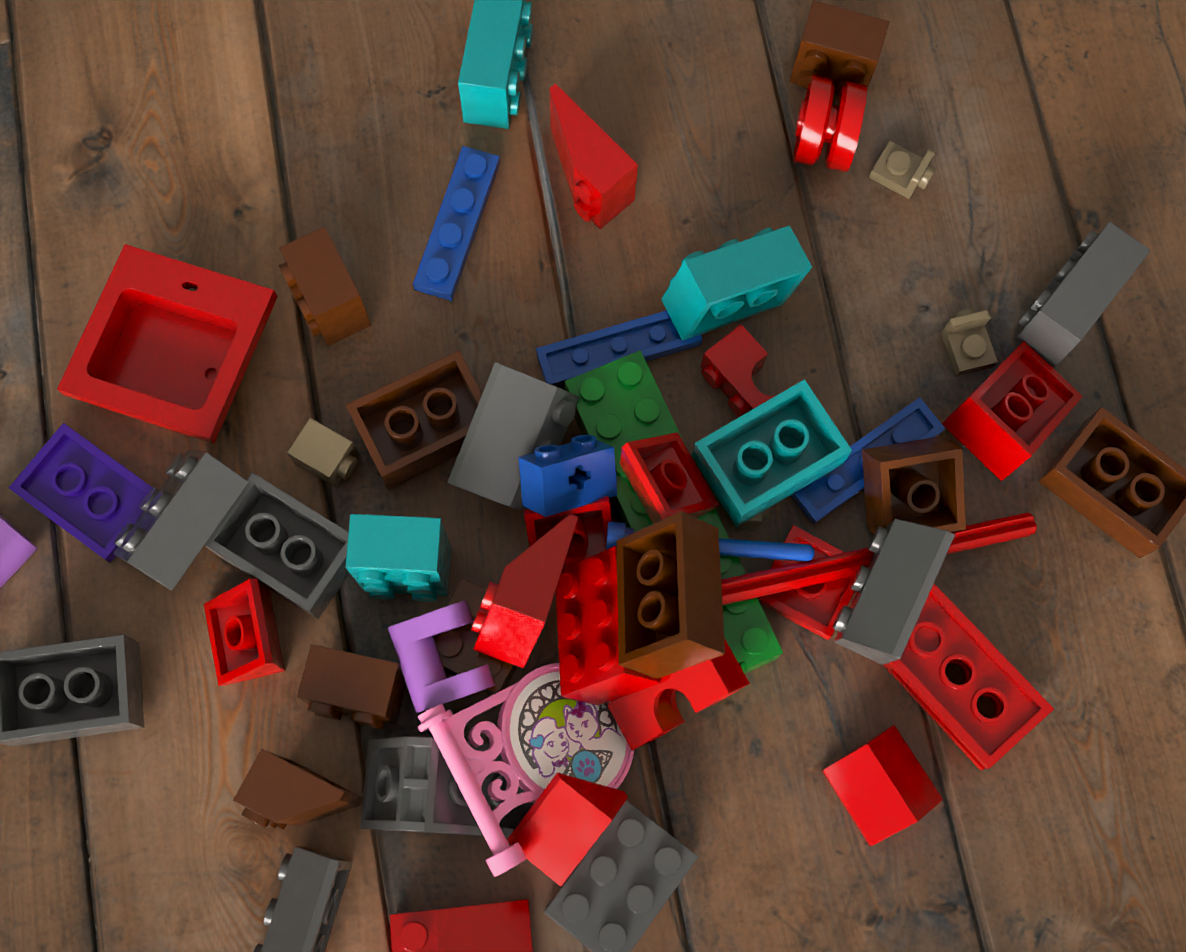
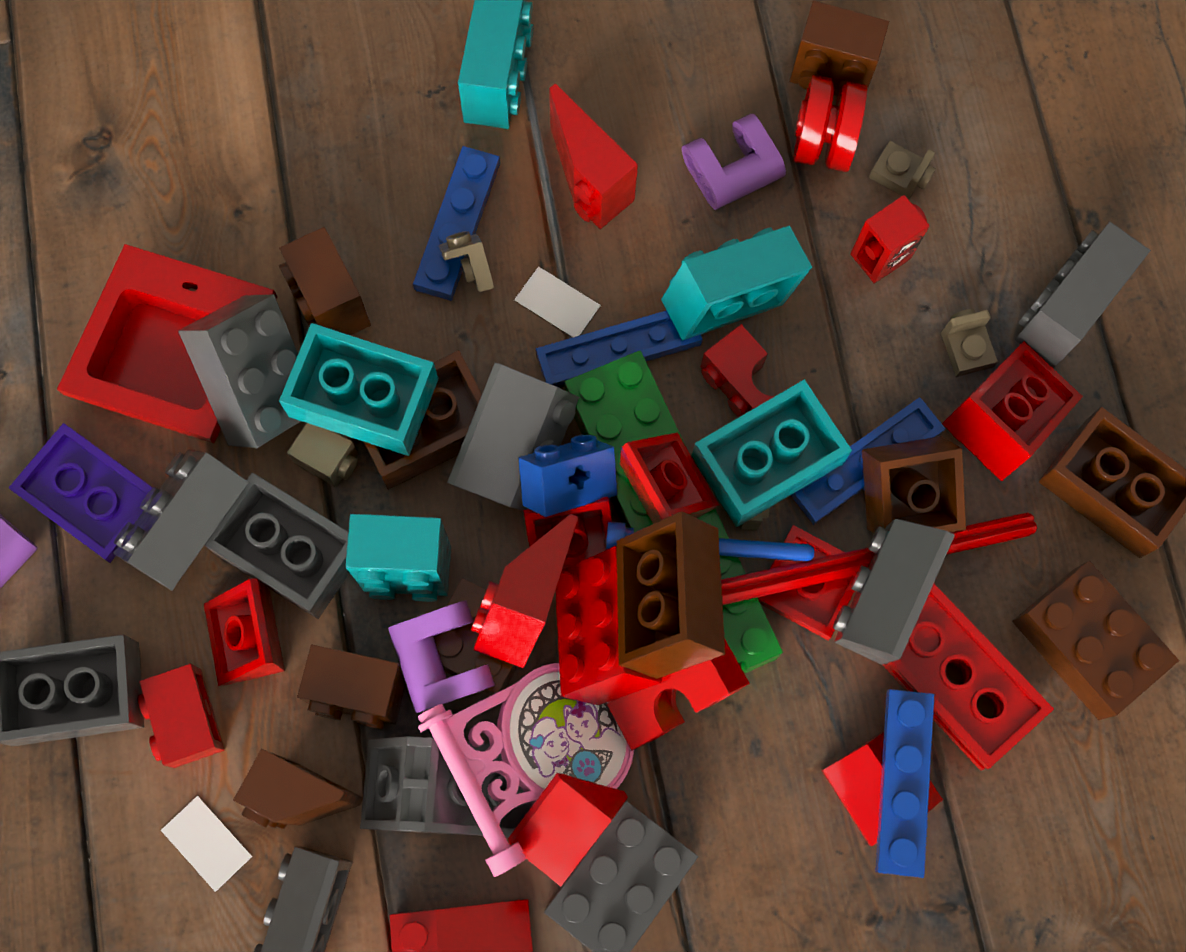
(180, 716): none -> red brick
(206, 843): none -> white sticker
(243, 366): none -> dark grey brick
(359, 389): none -> teal brick
(475, 265): none -> dark tan bracket
(557, 302): none -> white sticker
(729, 183): none -> medium lavender connector
(889, 238): none -> red brick
(905, 783): none -> blue plate
(1095, 641): none -> reddish brown brick

